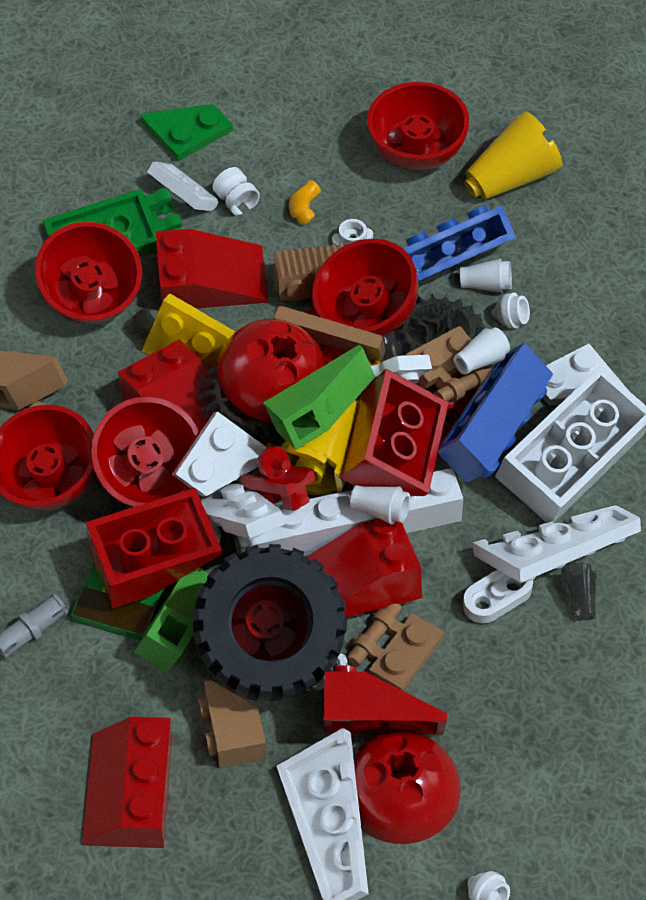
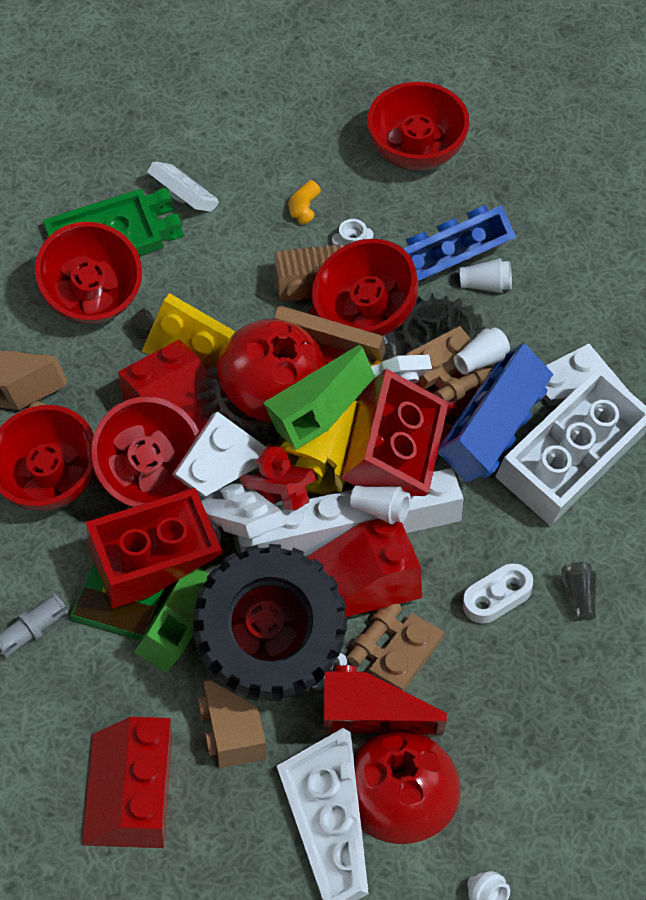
(187, 129): green wing -> none
(210, 269): red slope -> none
(234, 188): white wheel -> none
(512, 310): white plate -> none
(513, 159): yellow cone -> none
(557, 543): white wing -> none

